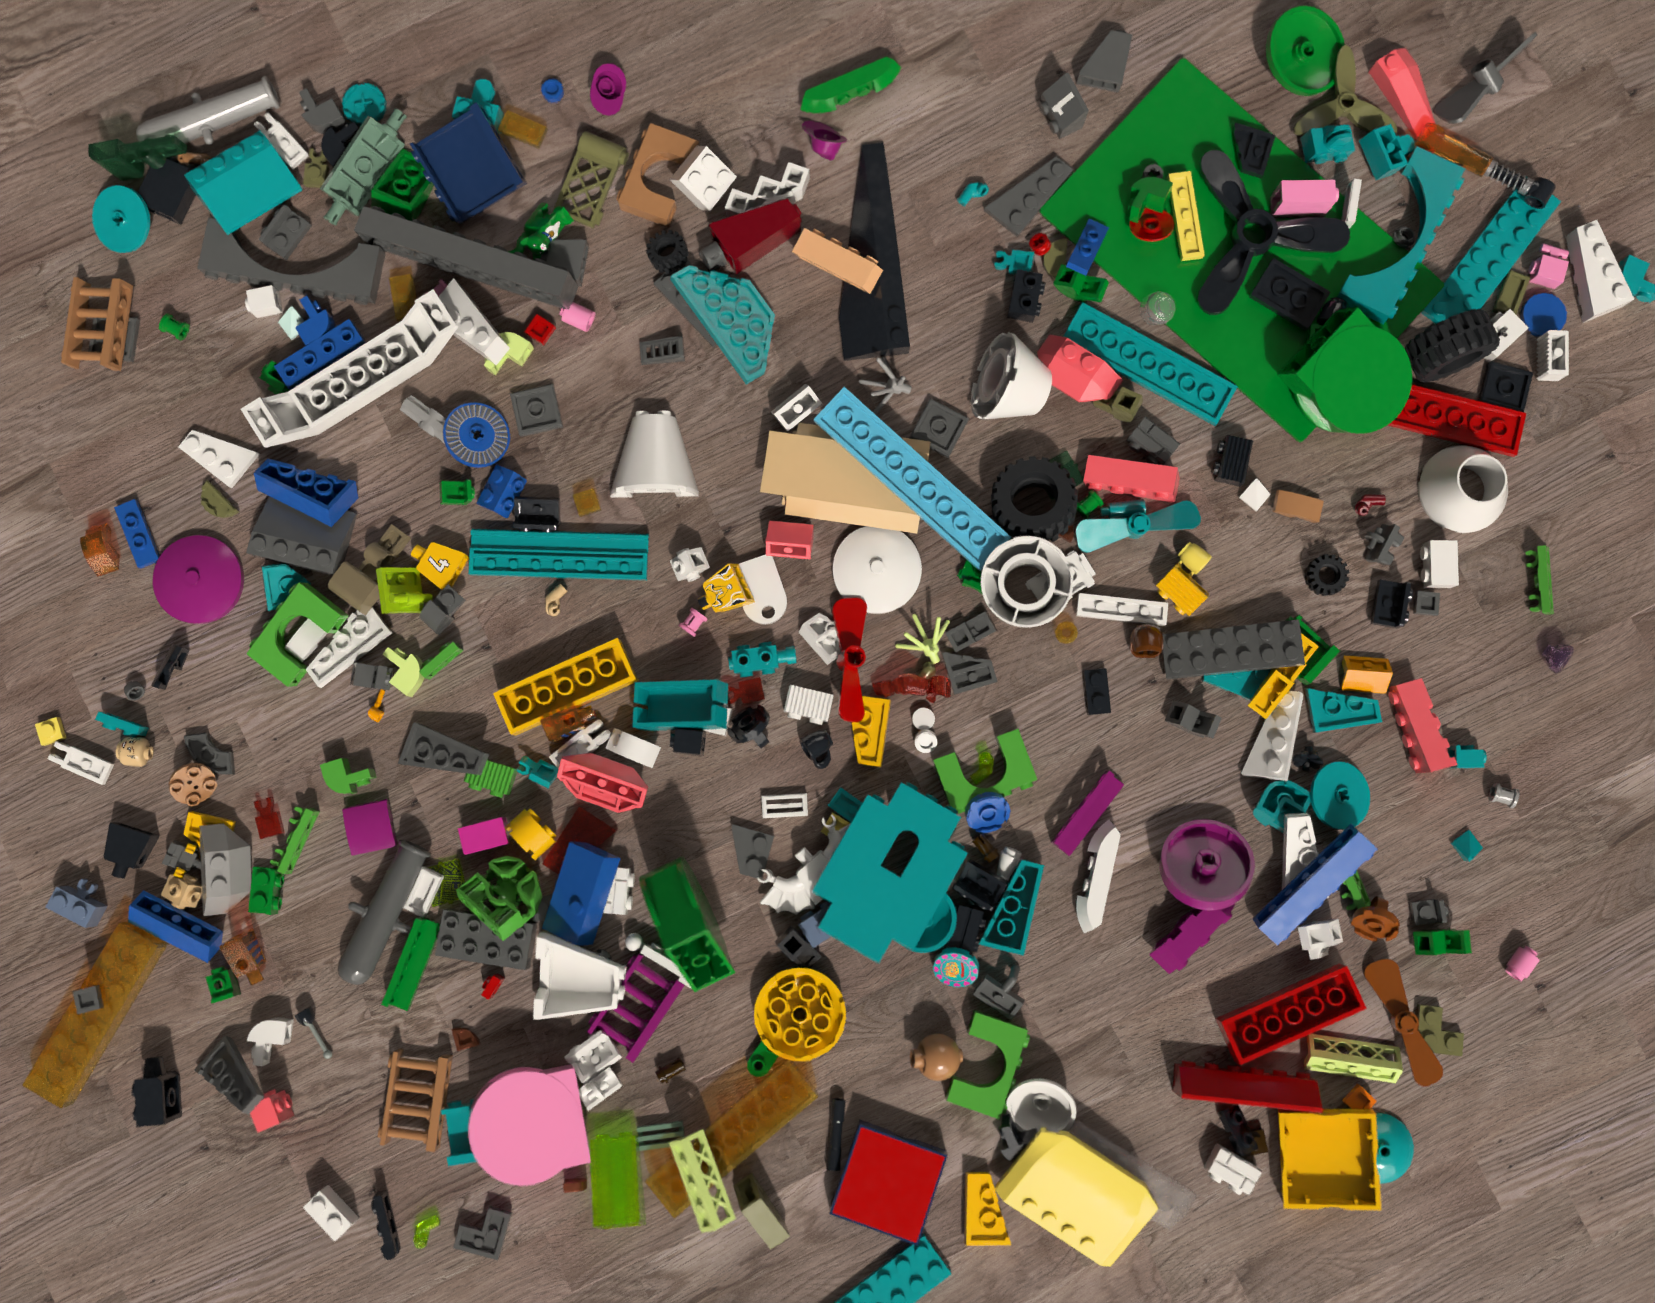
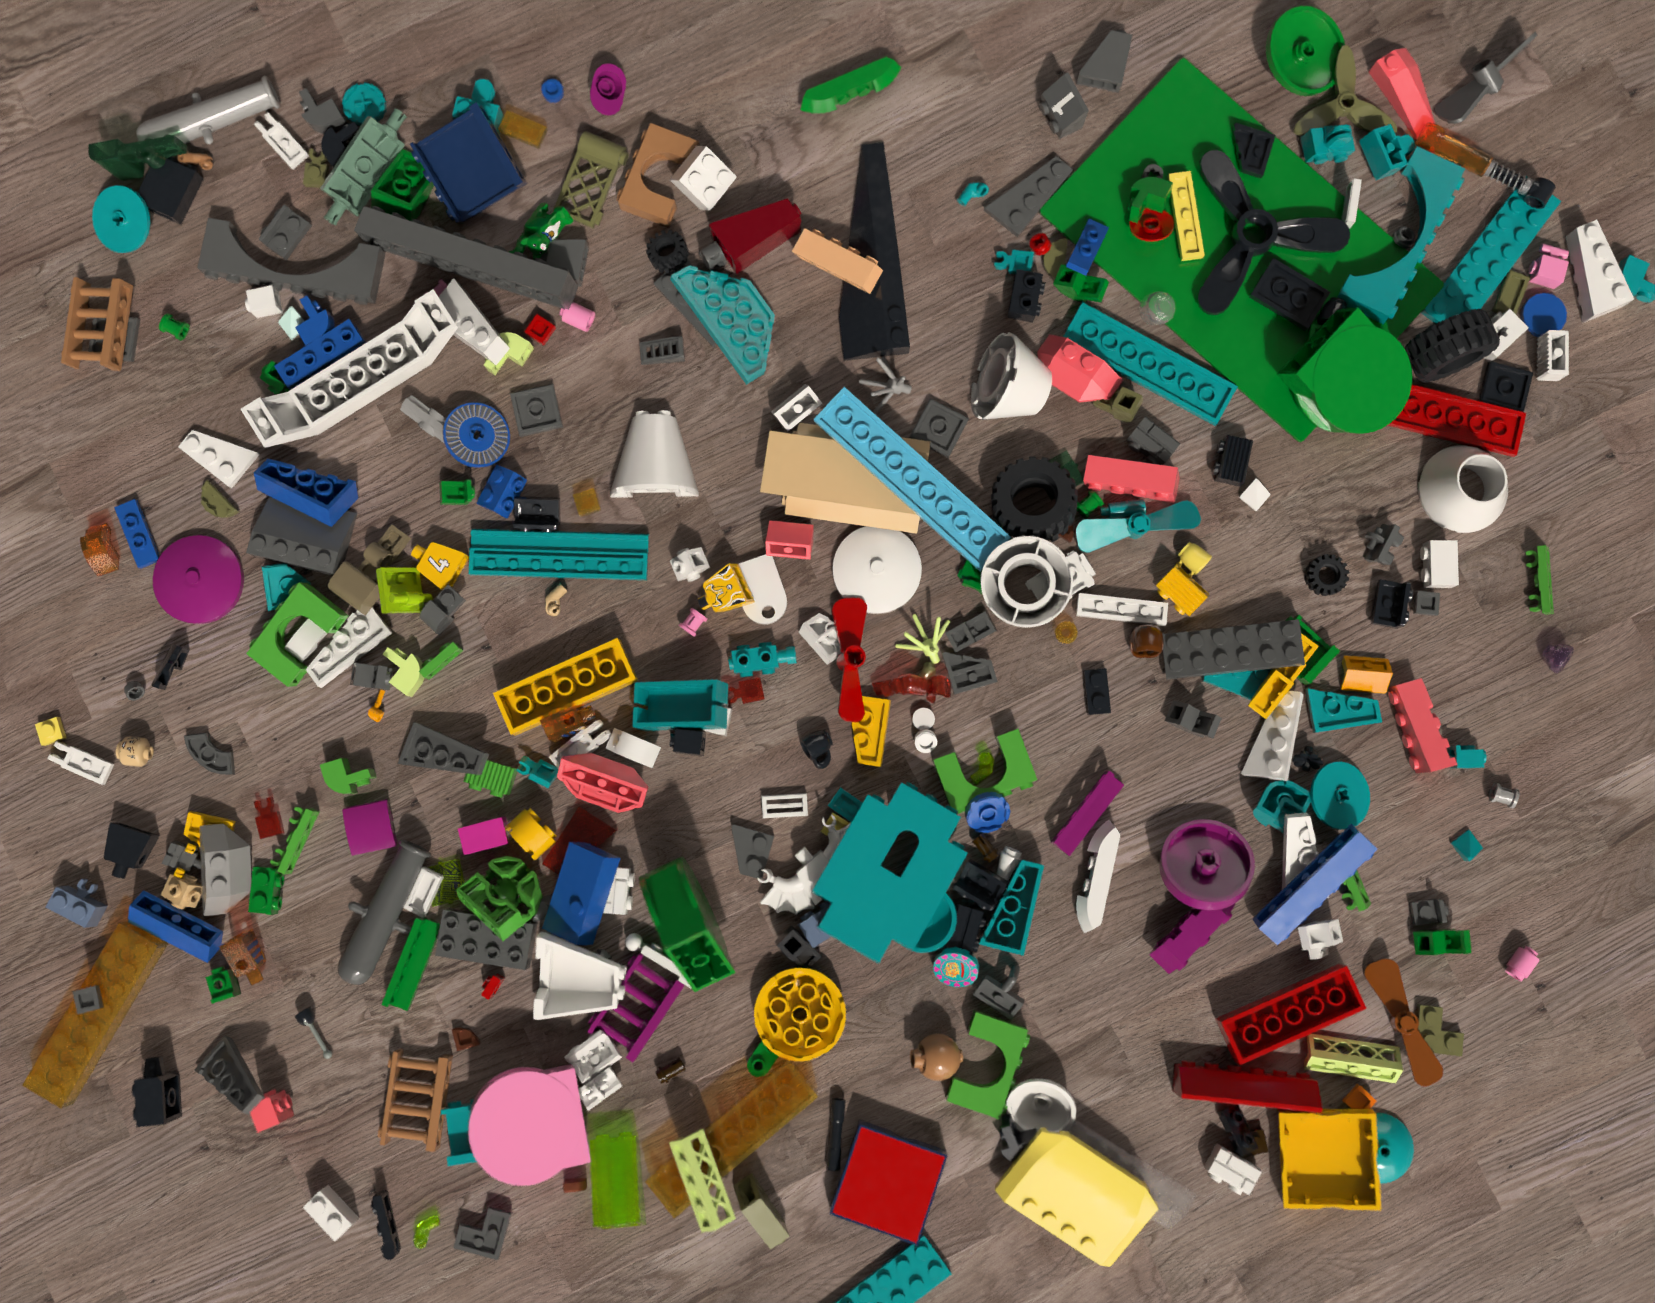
(112, 722): teal plate -> none
(185, 791): medium nougat plate -> none
(243, 182): teal slope -> none
(267, 1033): white brick -> none
(402, 294): clear yellow plate -> none
(640, 1129): sand green tile -> none
(749, 725): black tile -> none
(770, 191): white brick -> none
(808, 704): white brick -> none
(823, 139): magenta piece -> none
(982, 1213): yellow wing -> none
(1298, 506): medium nougat slope -> none
(1303, 198): bright pink brick -> none
(1367, 501): dark red arm -> none
(1375, 921): dark orange tile -> none

